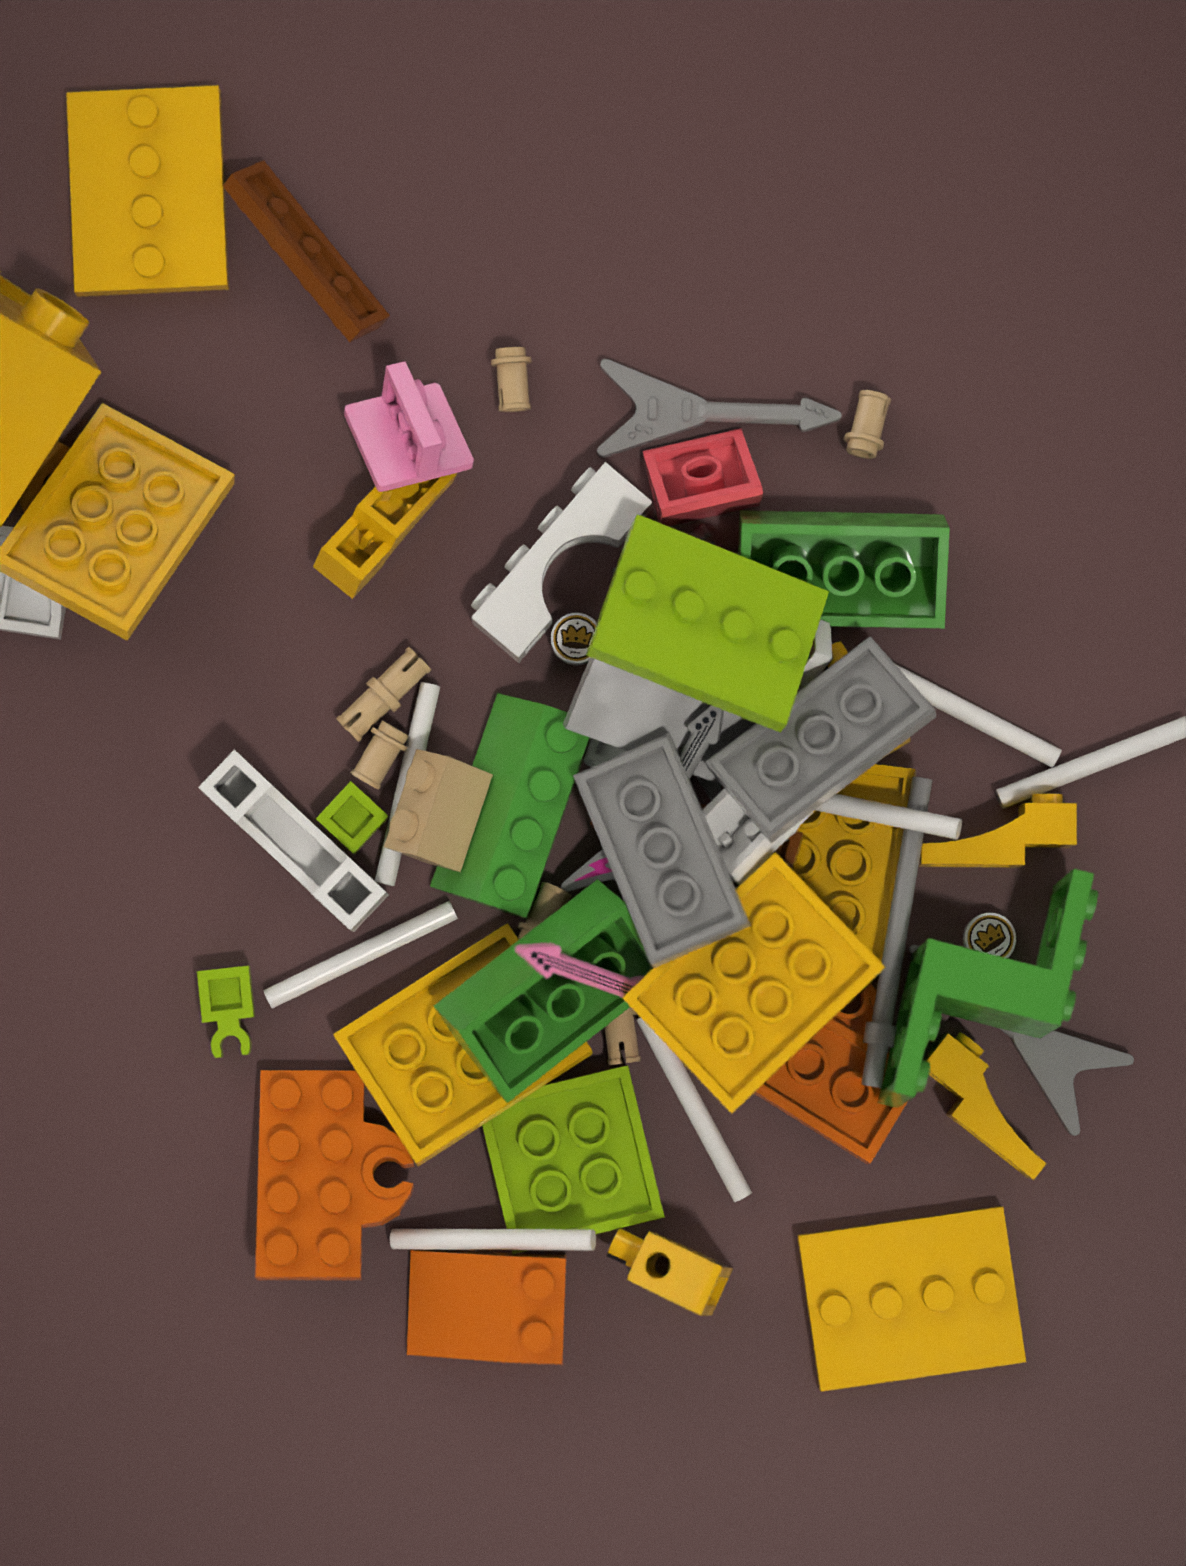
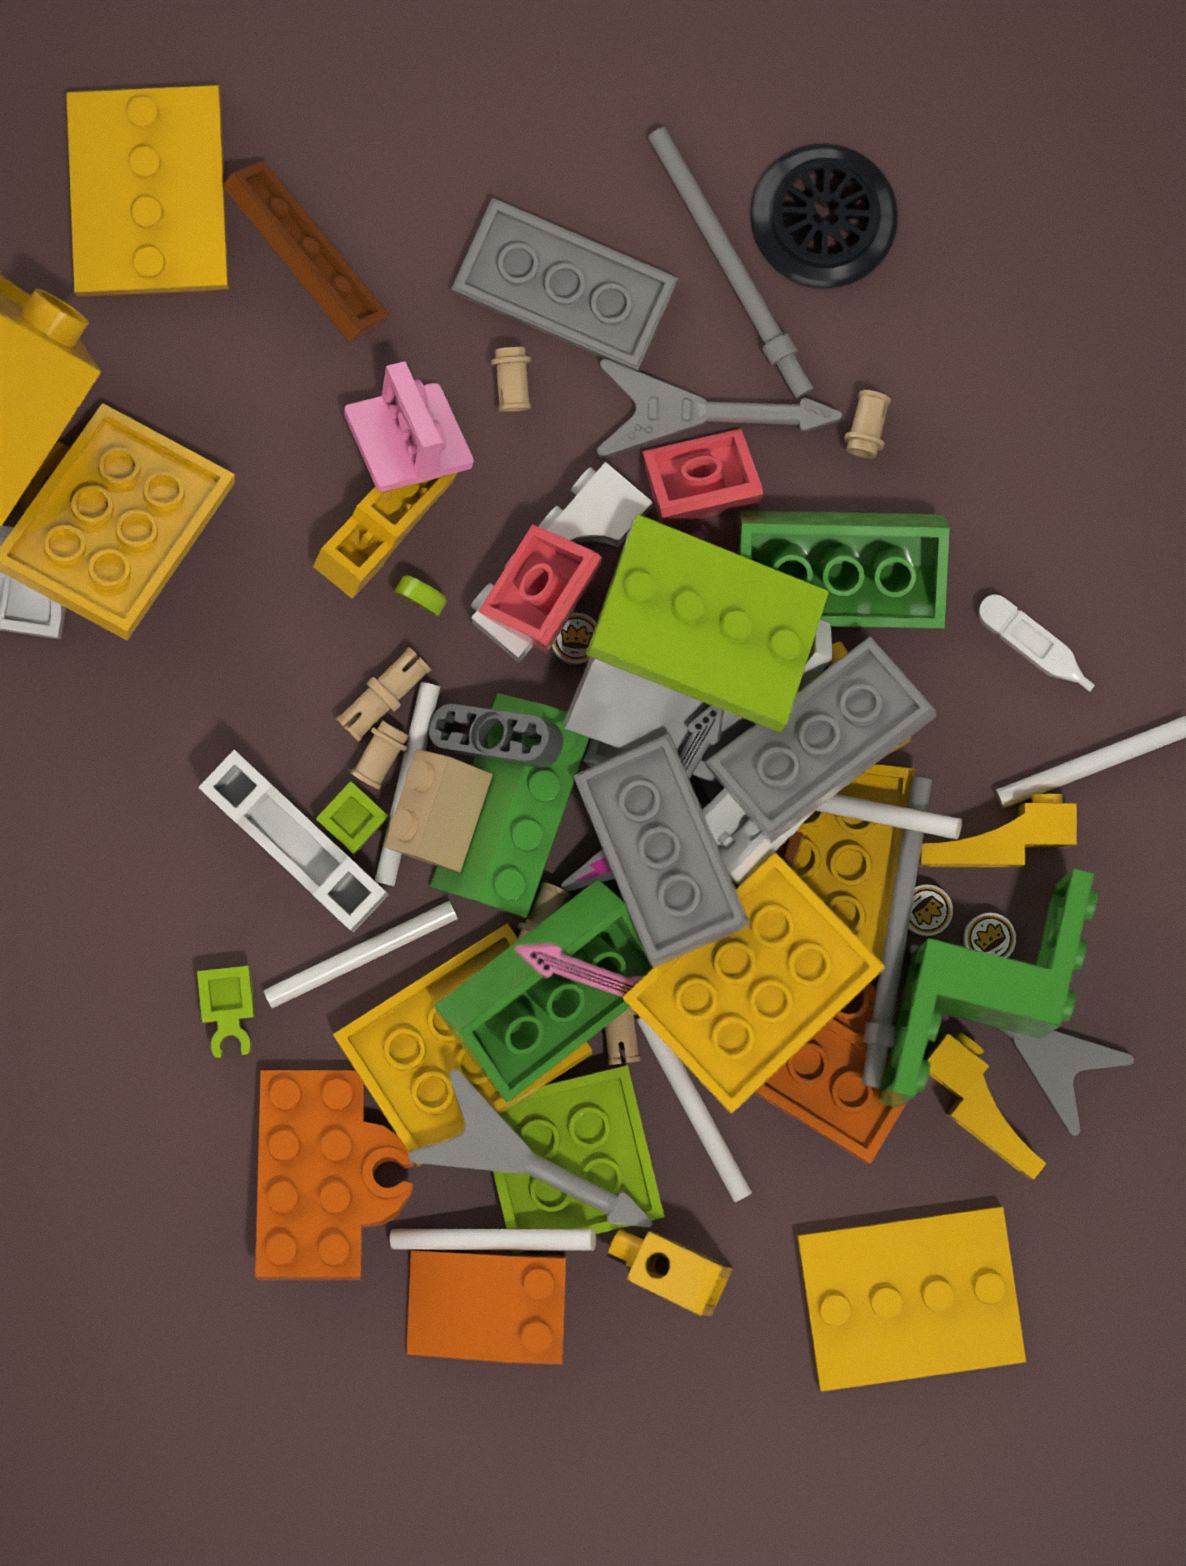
(421, 595): none -> lime tile
(493, 1145): none -> light grey piece
(510, 747): none -> dark grey beam
(541, 587): none -> coral slope
(564, 285): none -> light grey tile
(778, 346): none -> light grey bar
(824, 269): none -> black piece
(930, 911): none -> tile
(984, 720): white bar -> none
(1030, 640): none -> white piece

